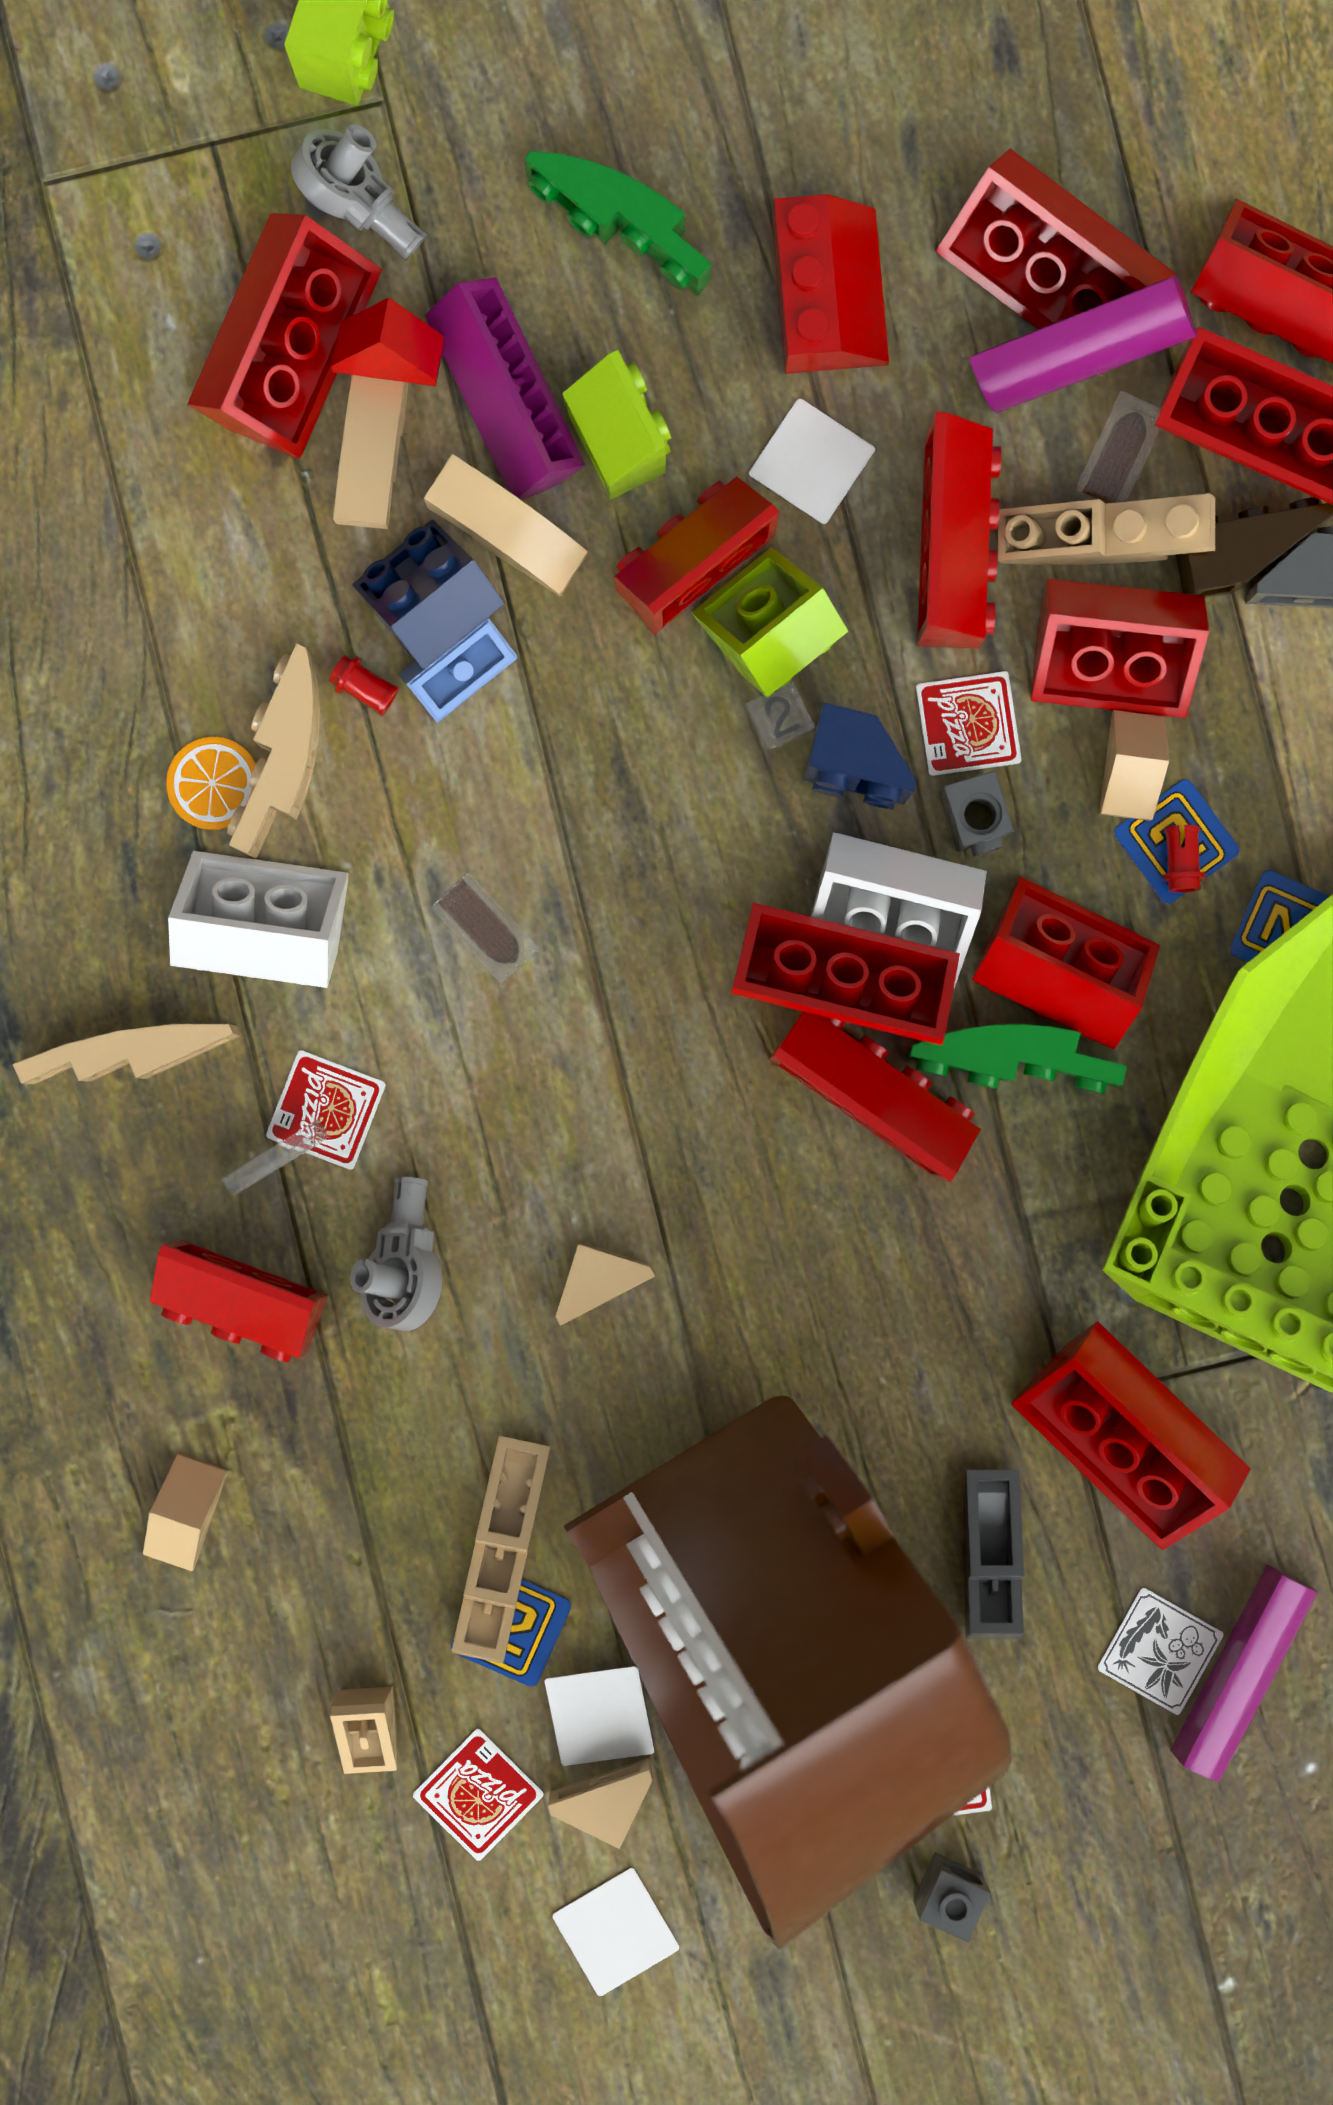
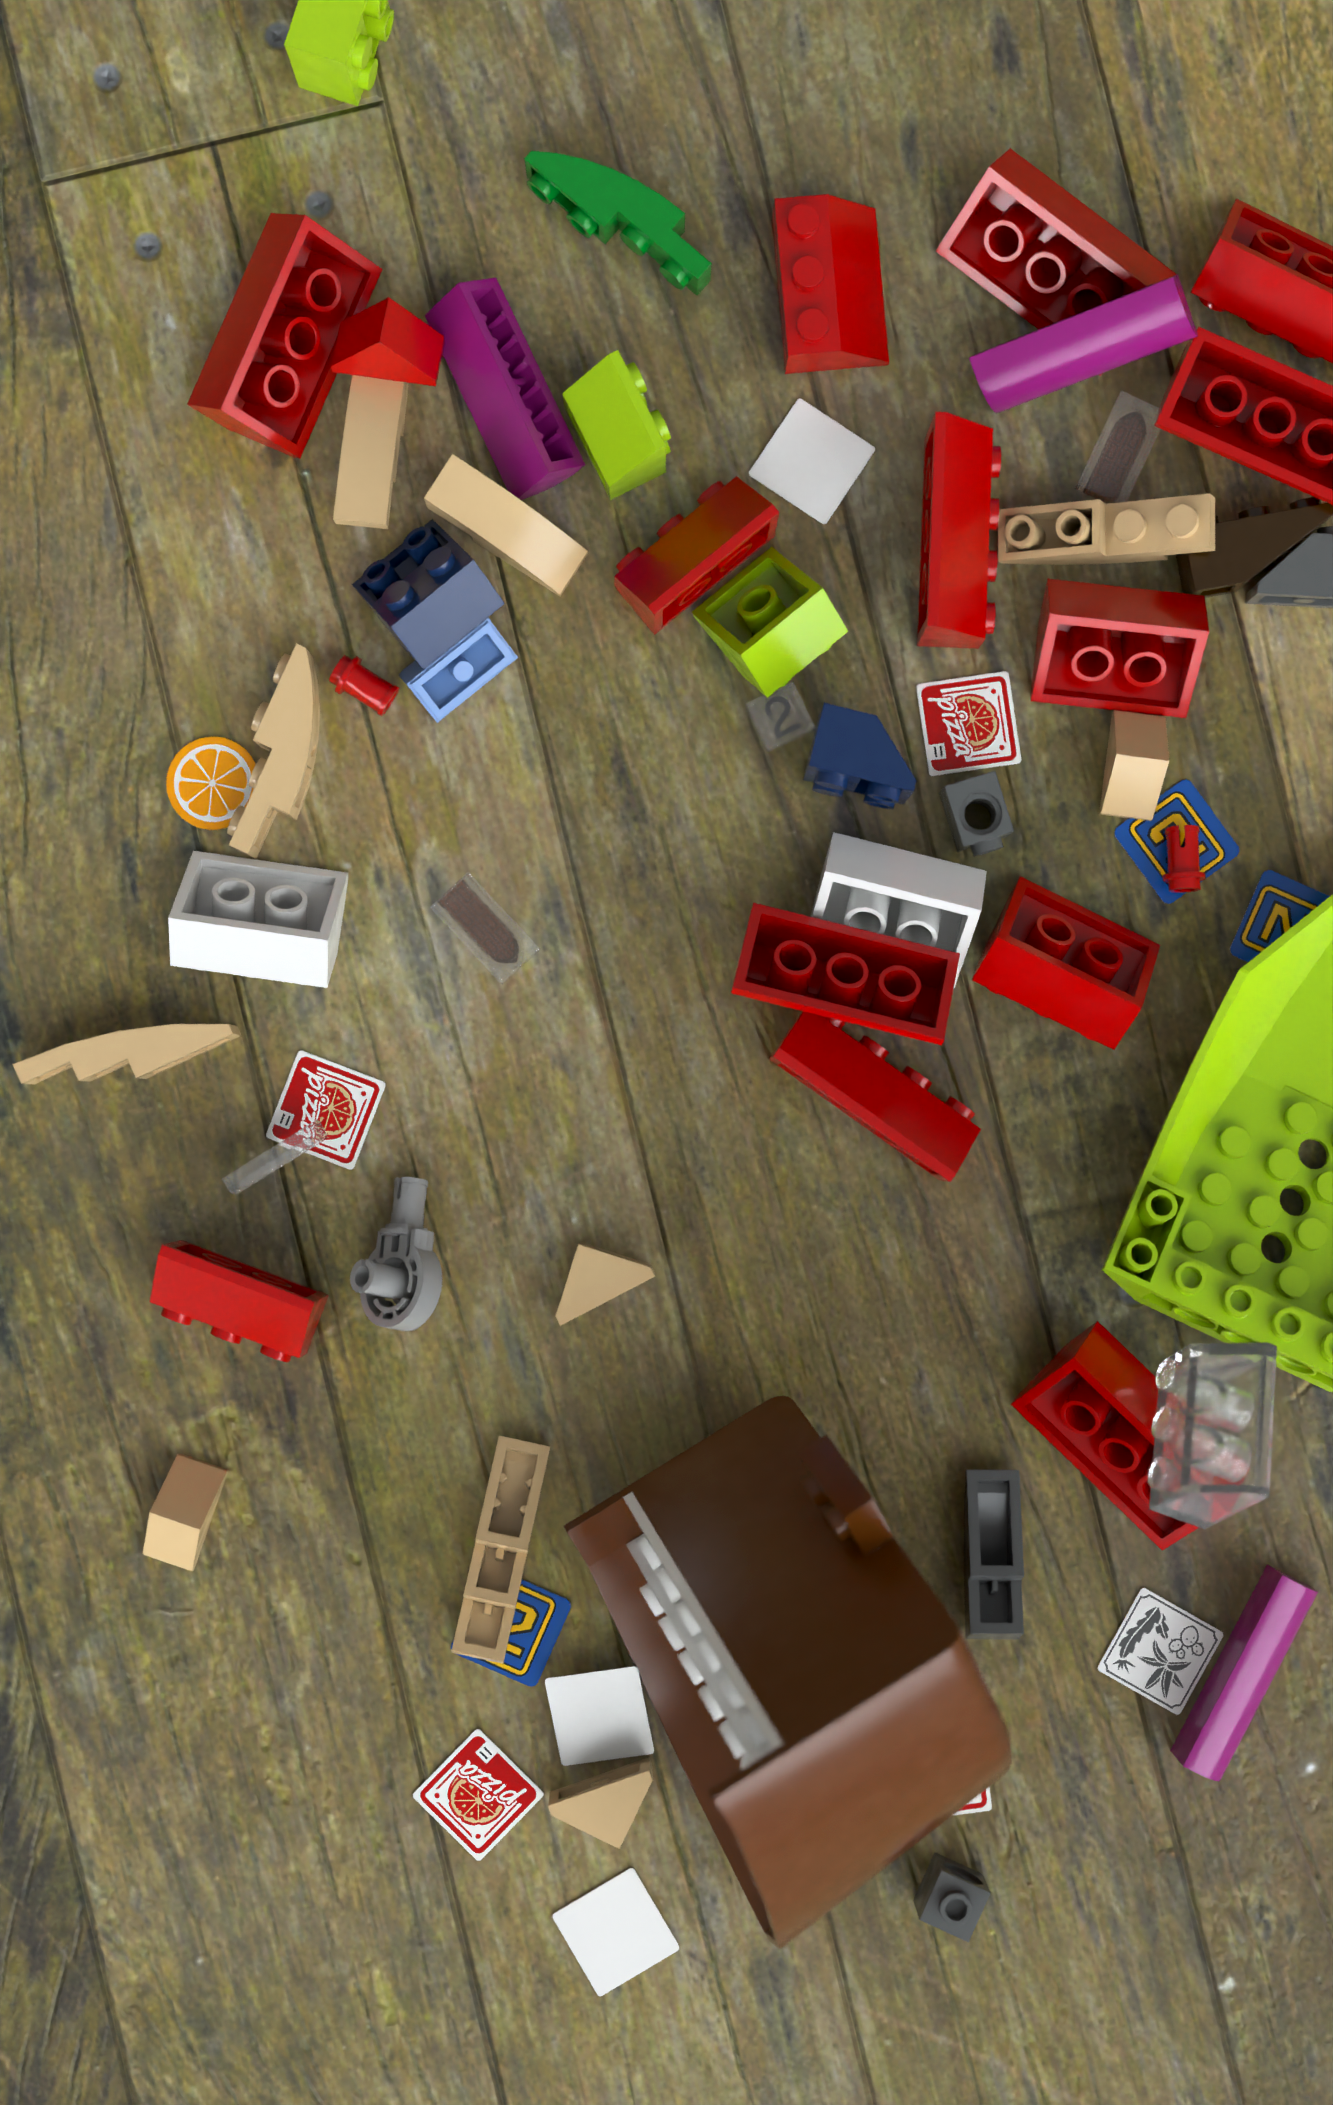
(352, 185): light grey pin -> none
(365, 1729): tan slope -> none
(995, 1051): green slope -> none
(1213, 1431): none -> clear slope

